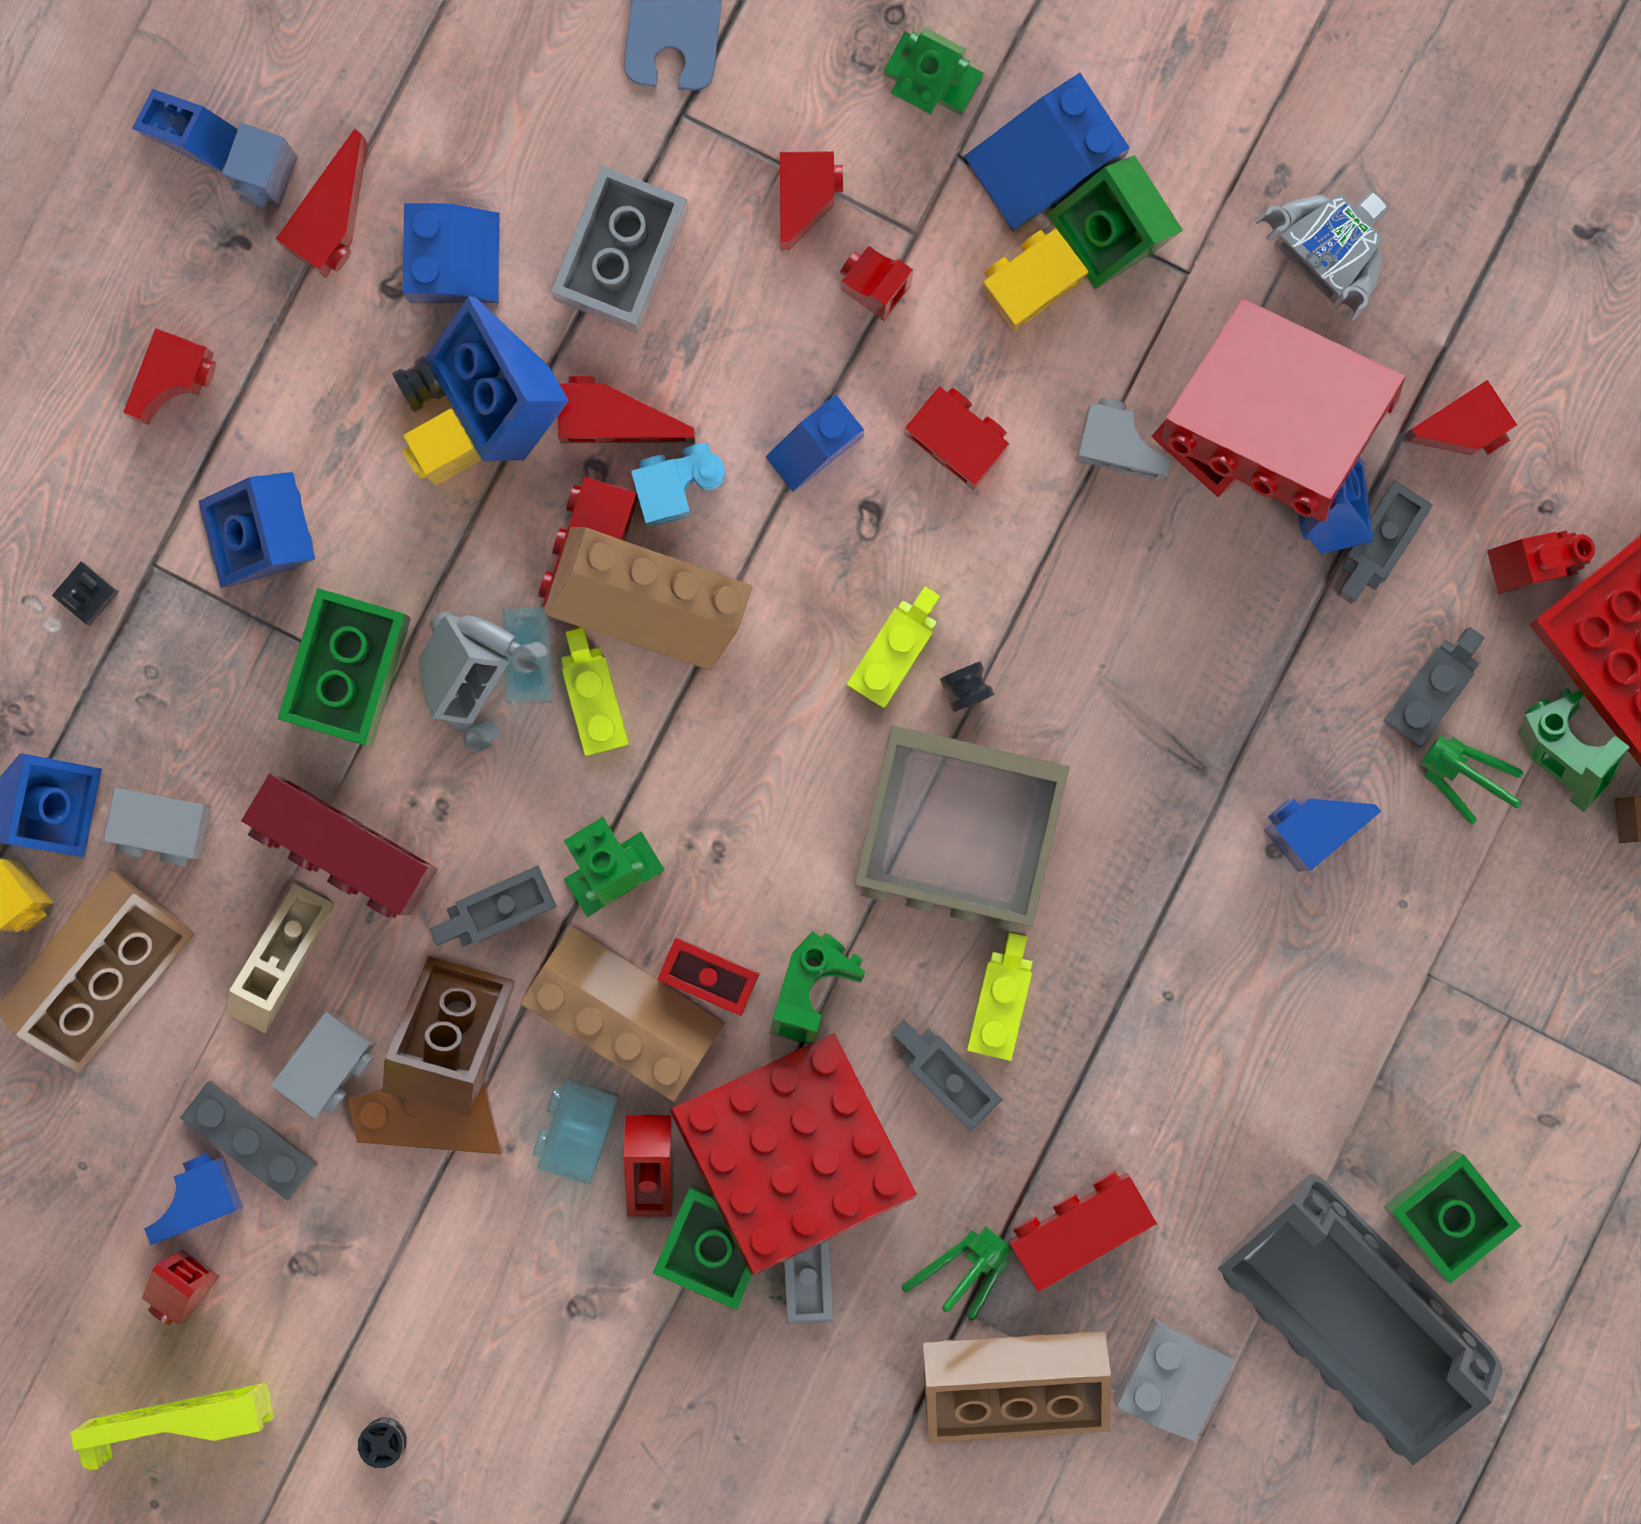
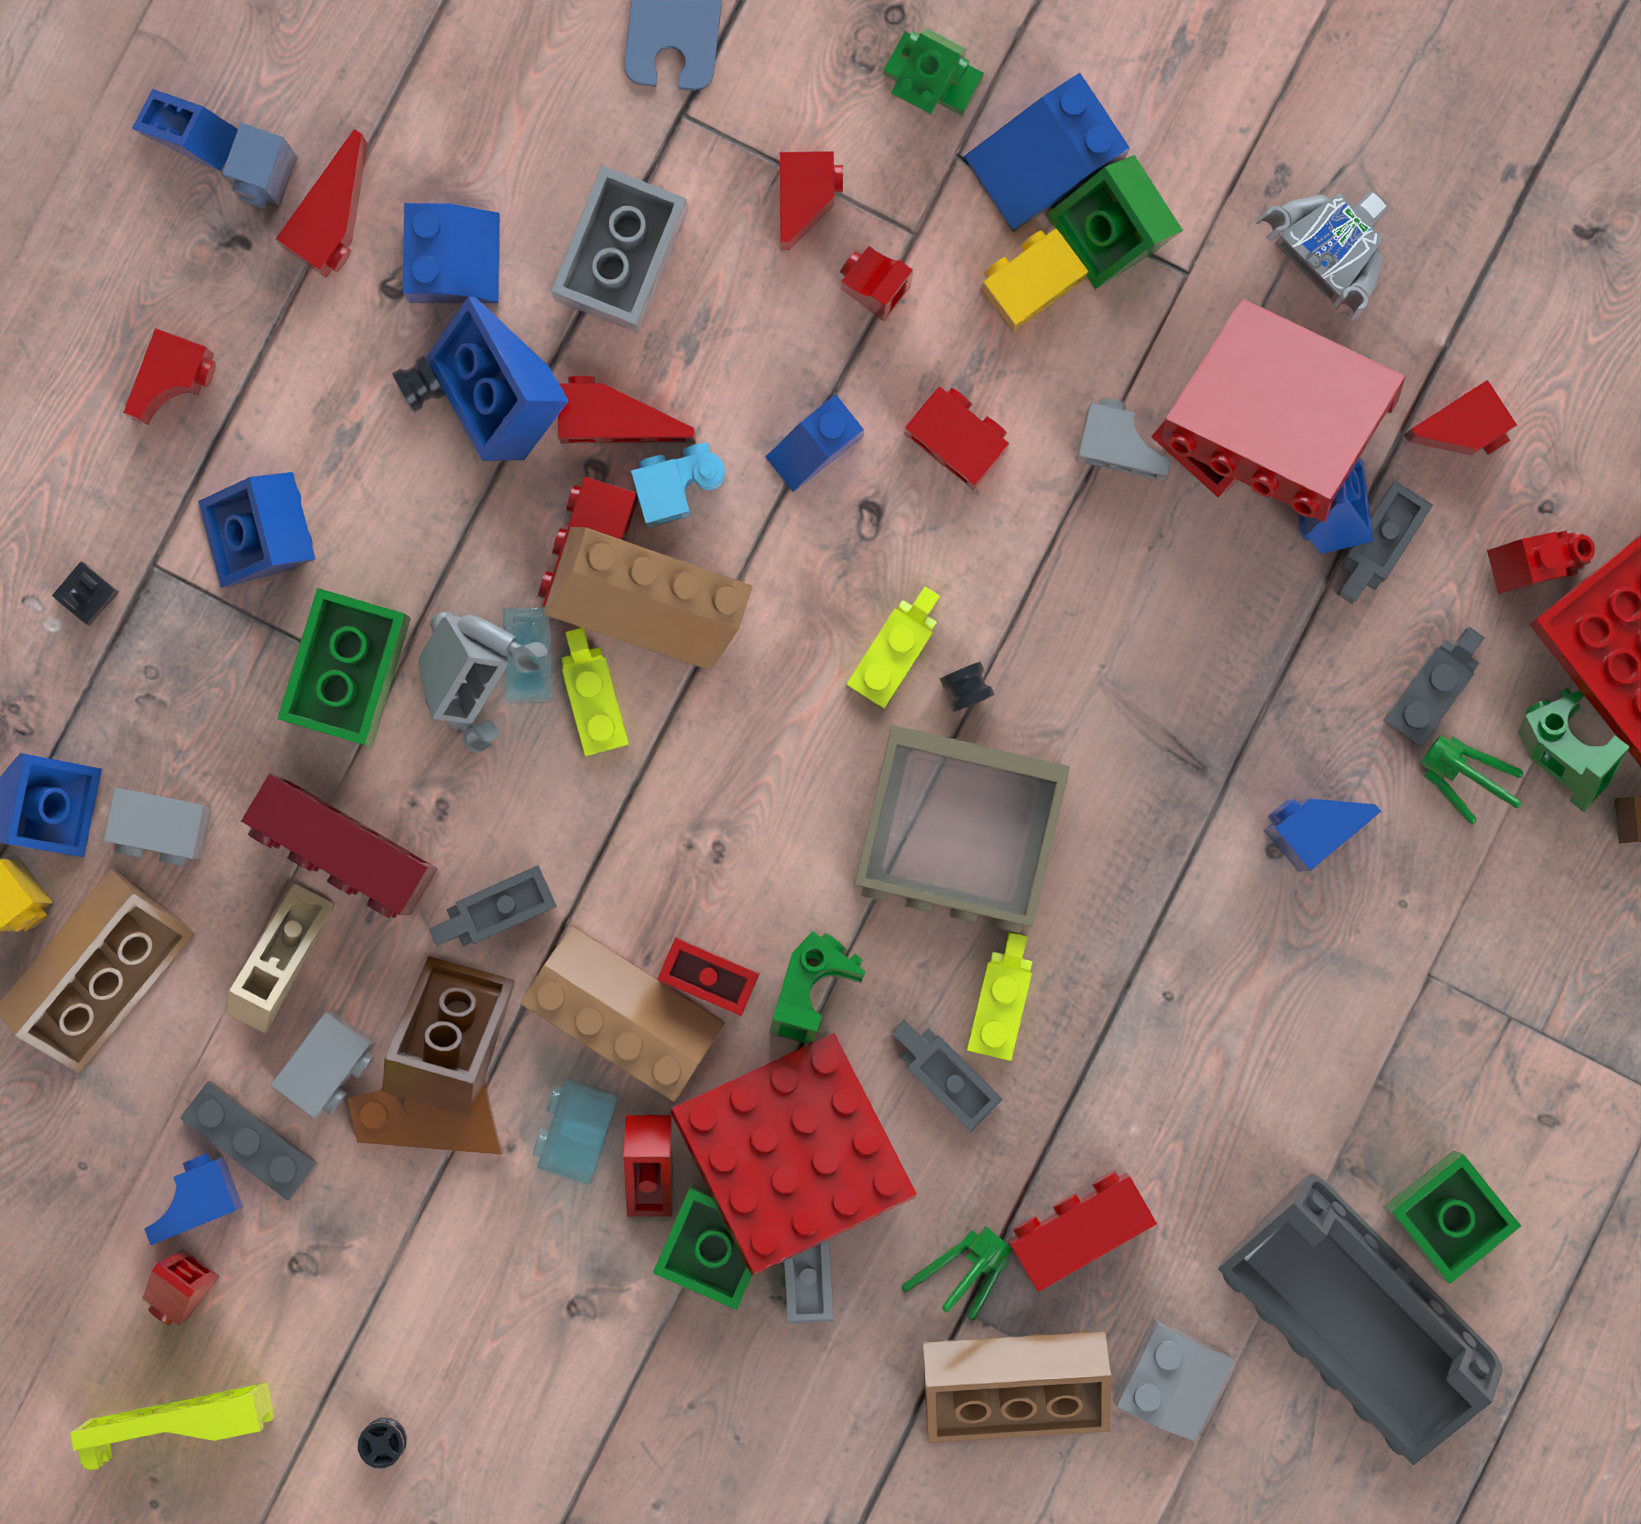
(440, 448): yellow brick -> none
(608, 867): green tile -> none

